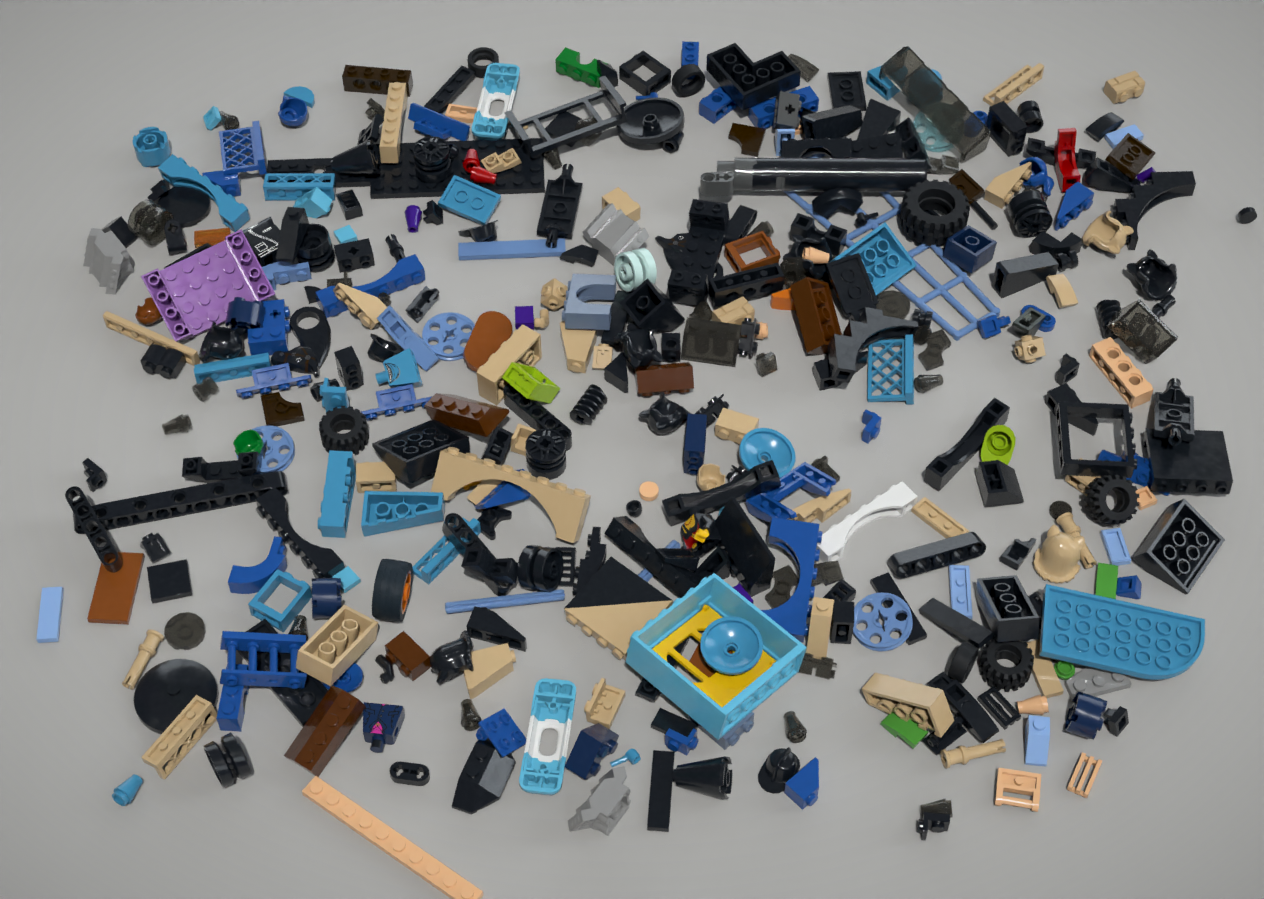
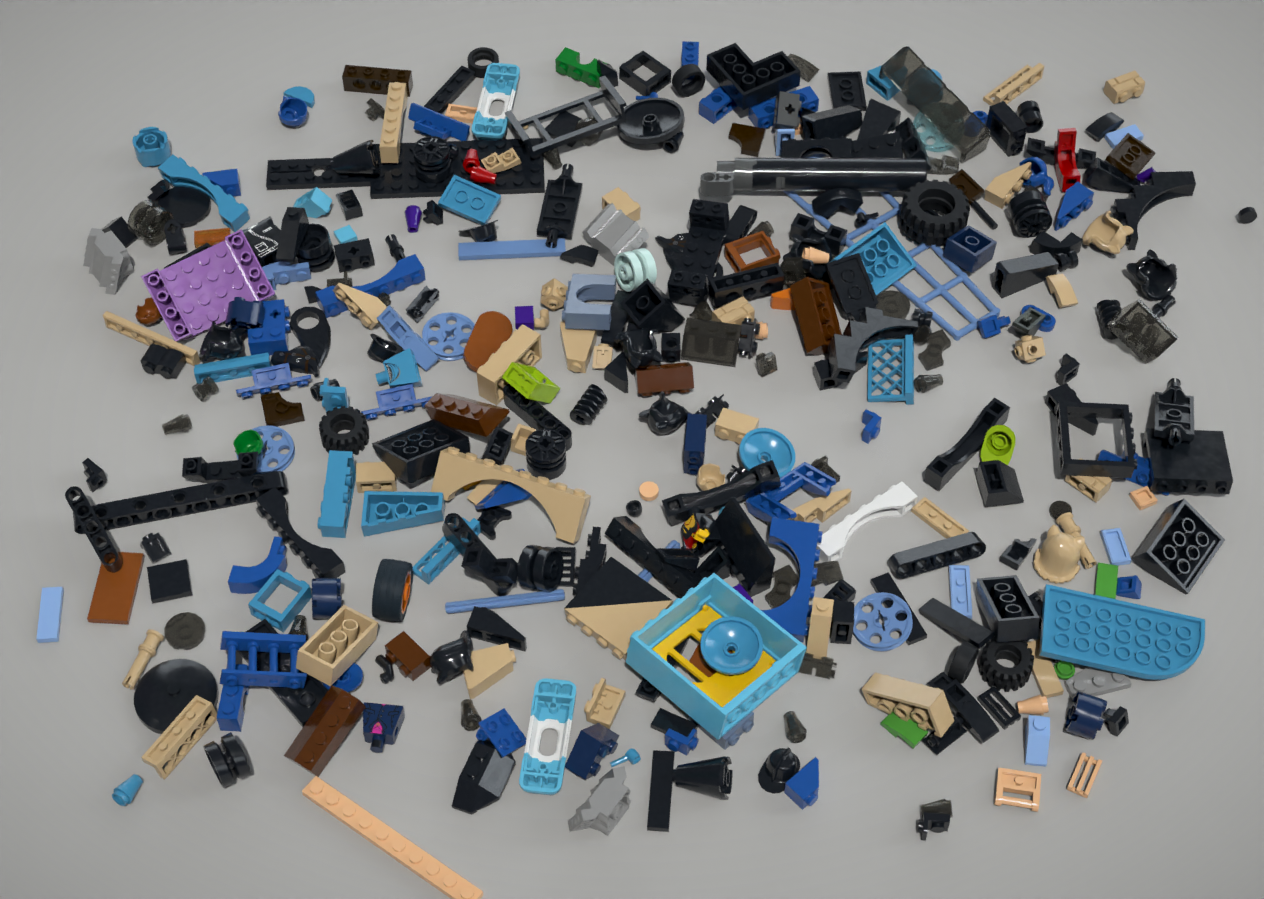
(212, 118): medium azure tile -> none
(229, 121): clear smoke cone -> none
(255, 148): blue fence -> none
(293, 190): dark azure fence -> none
(348, 579): medium azure tile -> none
(349, 368): black brick -> none
(371, 131): black plate -> none
(409, 773): black beam -> none
(964, 754): tan pin -> none
(1121, 372): light nougat brick -> none
(1125, 499): black tyre -> none

